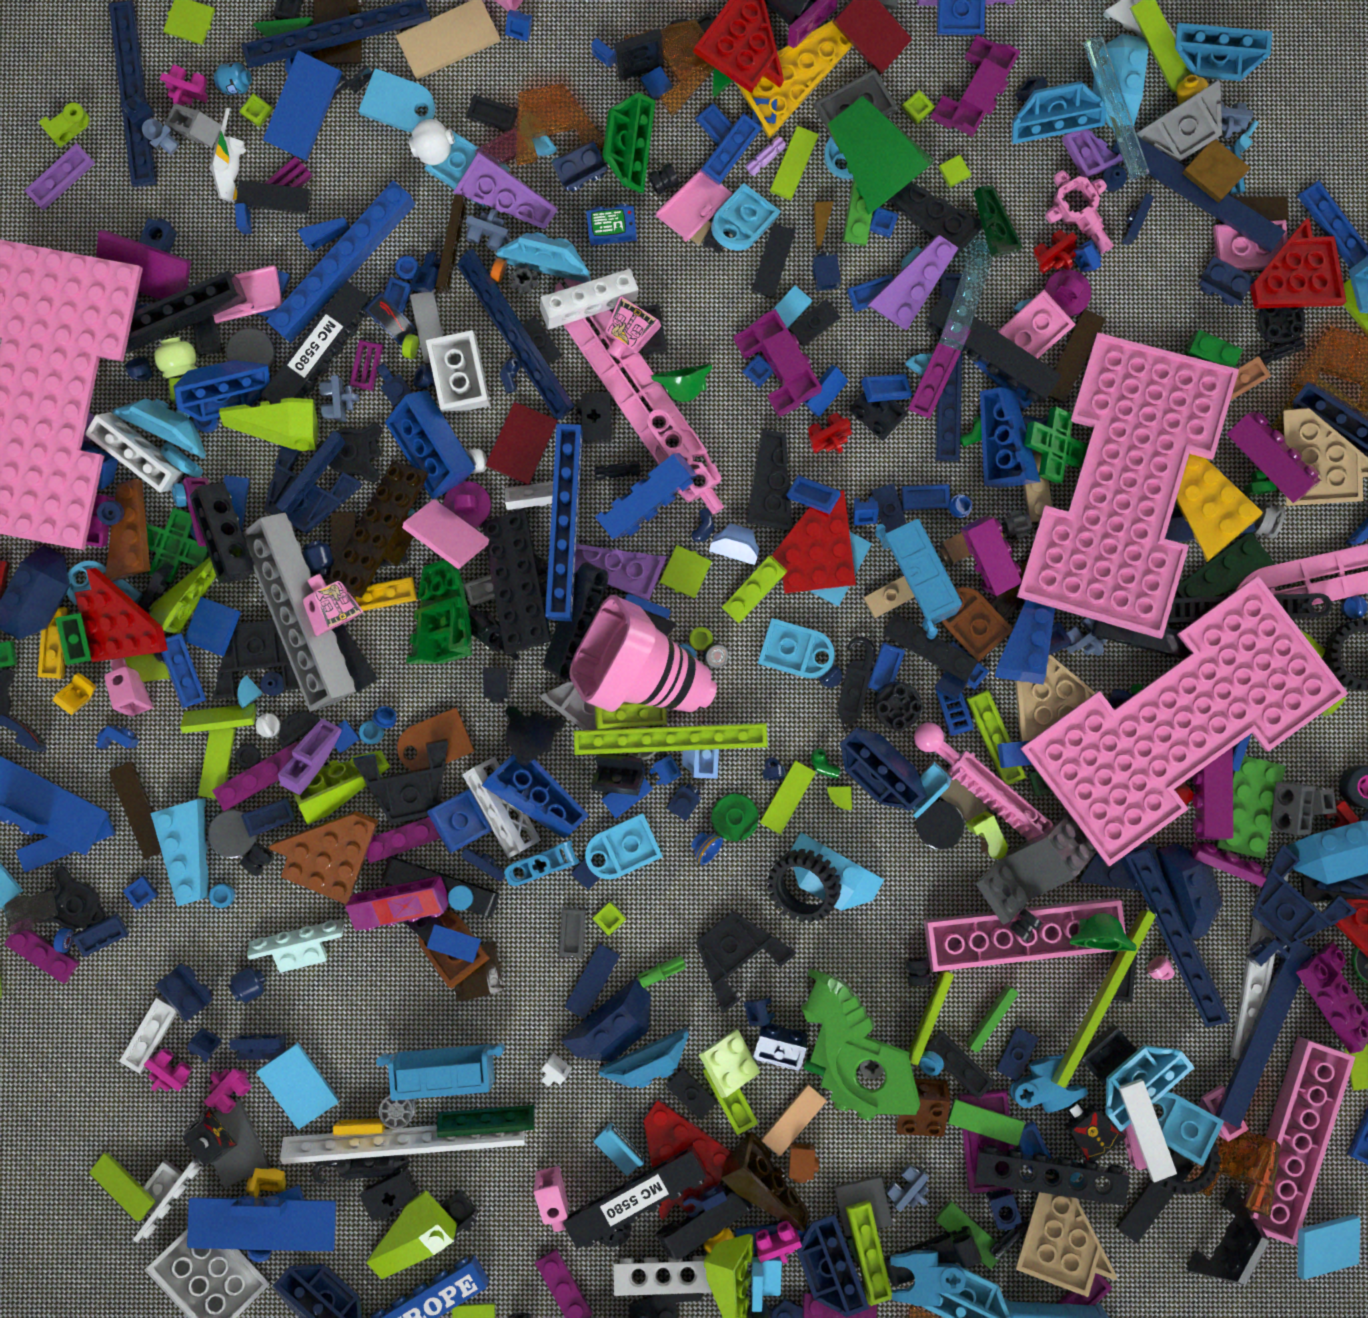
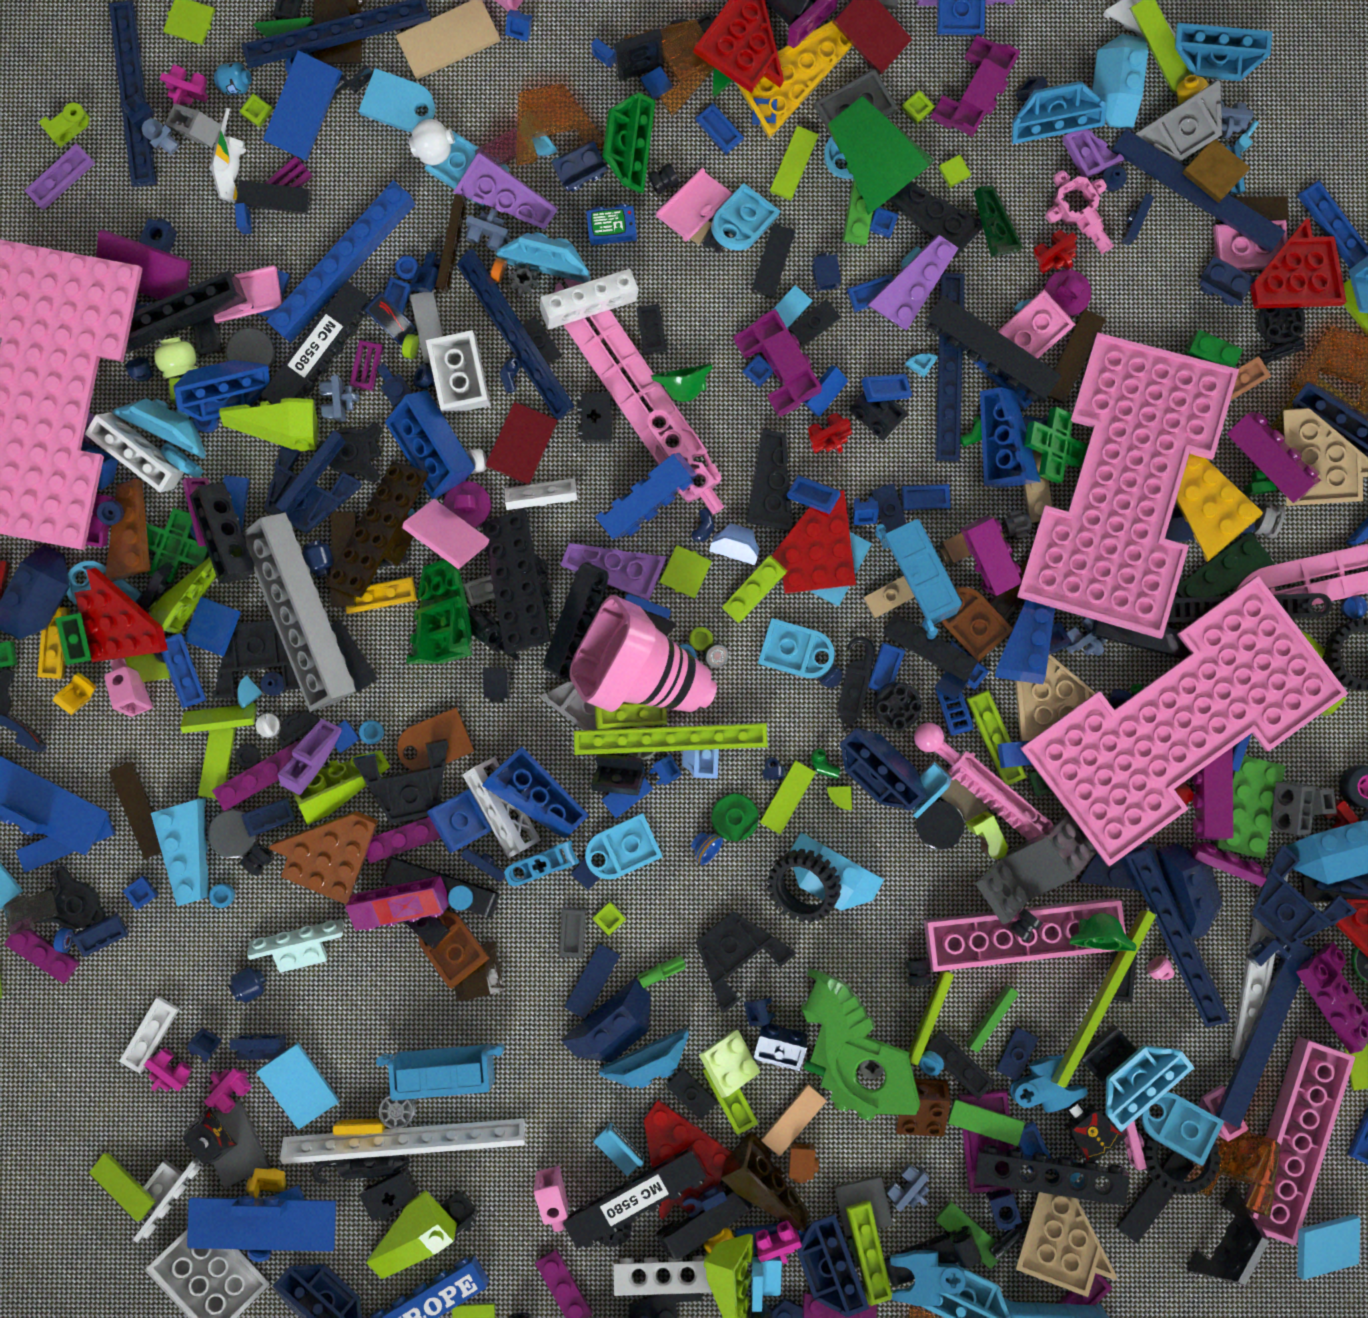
(121, 735): blue bracket -> none
(179, 495): dark azure tile -> none
(184, 992): dark blue bracket -> none
(322, 233): blue slope -> none
(329, 605): bright pink torso -> none
(384, 717): blue plate -> none
(454, 943): blue tile -> none
(486, 1121): dark green tile -> none
(492, 113): black tile -> none
(530, 734): black tile -> none
(555, 1070): white tile -> none
(564, 522): blue brick -> none
(617, 470): black axle -> none
(630, 328): bright pink torso -> none
(684, 801): dark blue bracket -> none
(731, 149): blue tile -> none
(765, 156): lavender axle -> none
(821, 217): pearl gold piece -> none
(934, 379): magenta plate -> none
(960, 506): blue plate -> none
(967, 296): clear light blue tile -> none
(1087, 256): blue bracket -> none
(1116, 107): clear light blue tile -> none
(1147, 1130): white tile -> none

